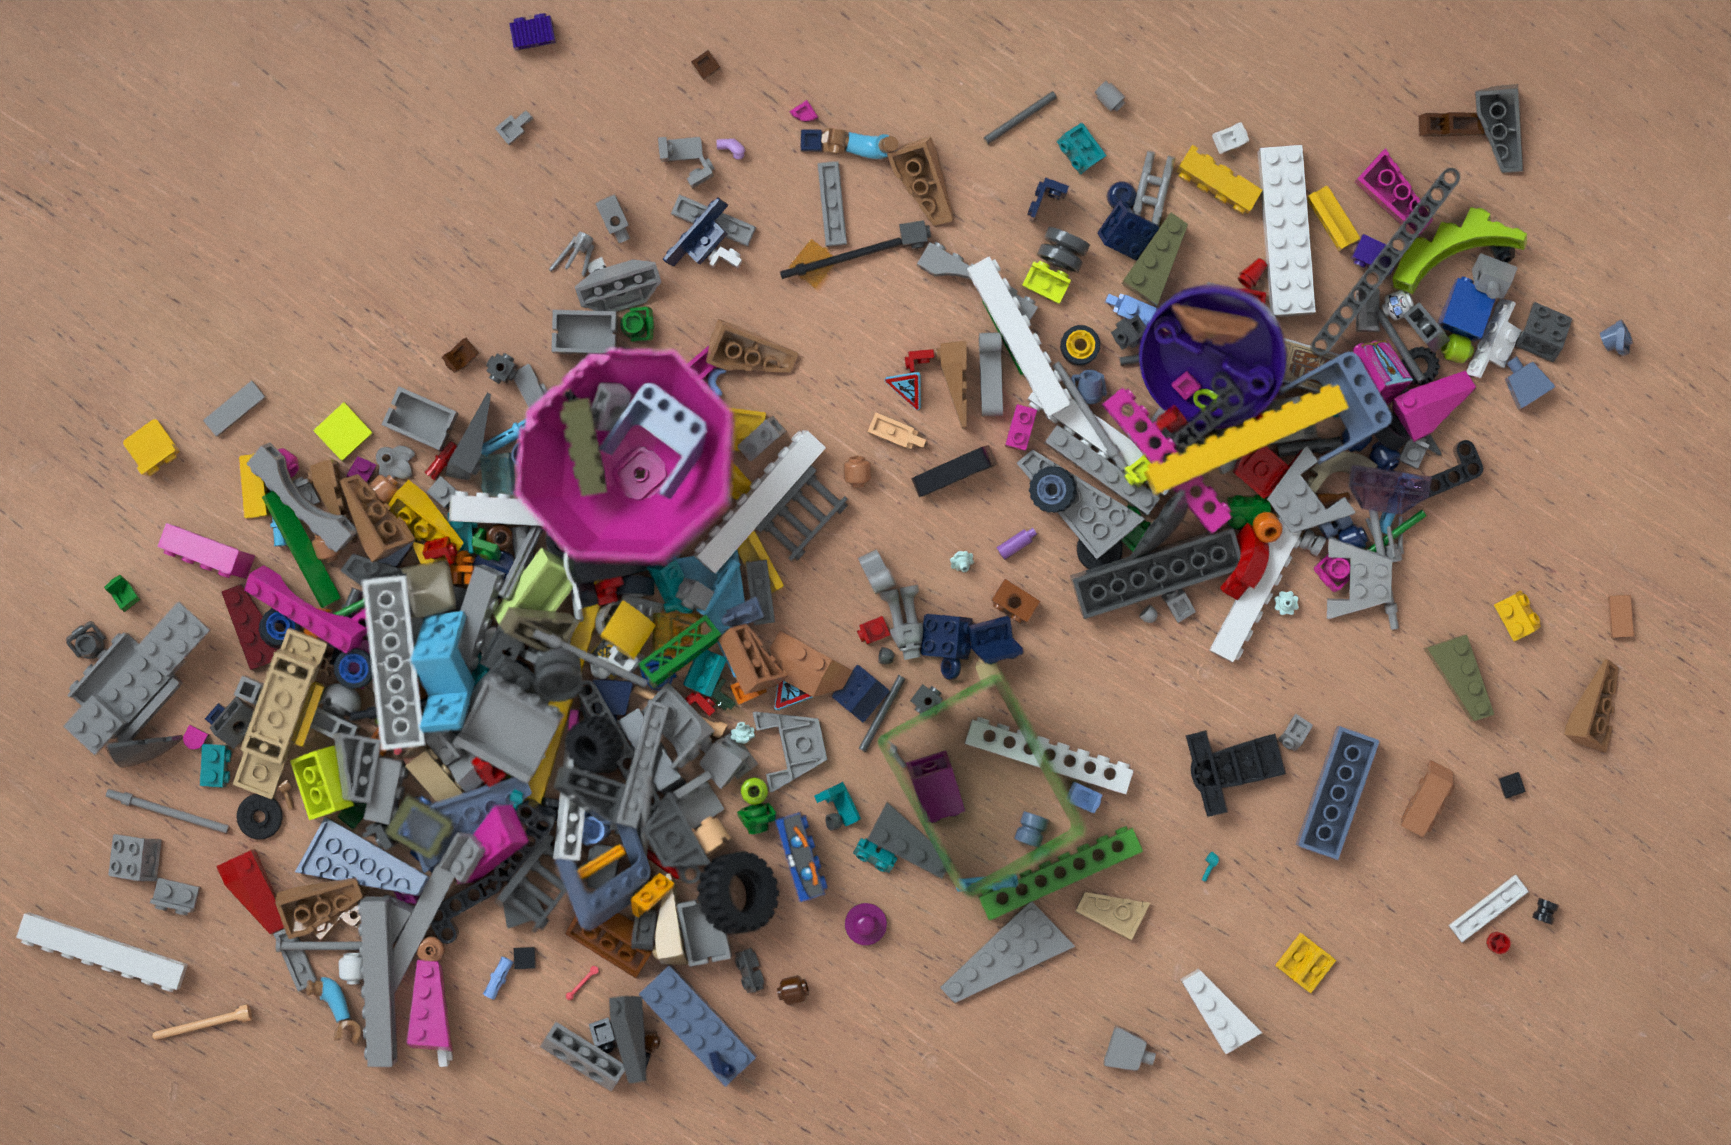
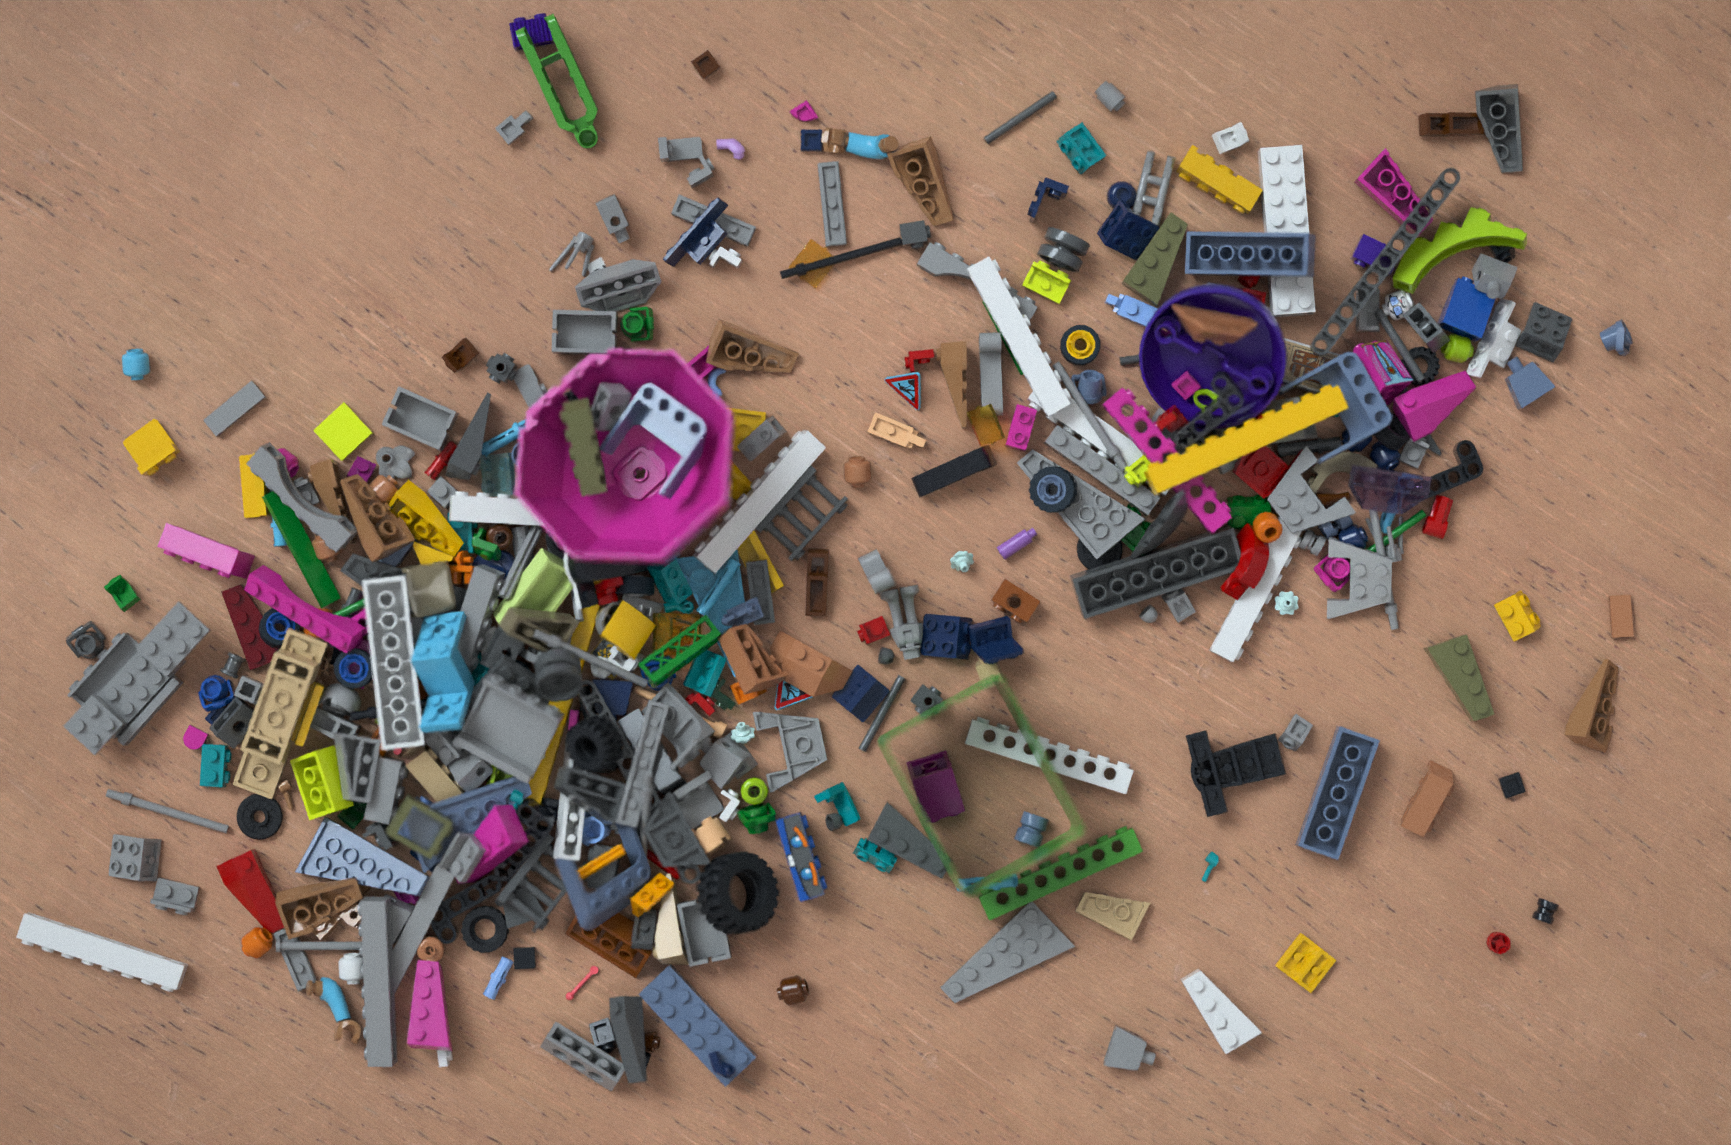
(135, 364): none -> medium azure head
(140, 751): dark grey brick -> none
(216, 690): none -> blue piece
(233, 665): none -> dark grey bush
(242, 1014): light nougat piece -> none
(257, 942): none -> orange head
(439, 547): red bracket -> none
(473, 940): none -> black tyre
(486, 773): red bracket -> none
(581, 127): none -> bright green piece
(694, 594): light grey brick -> none
(731, 810): none -> white bracket
(745, 962): dark grey hinge -> none
(817, 582): none -> reddish brown slope
(865, 924): magenta plate -> none
(893, 750): light grey hand -> none
(952, 672): dark blue piece -> none
(985, 424): none -> clear yellow piece
(1084, 797): light blue bracket -> none
(1129, 332): dark grey brick -> none
(1250, 254): none -> sand blue brick
(1332, 218): yellow panel -> none
(1436, 522): none -> red piece
(1488, 908): white tile -> none

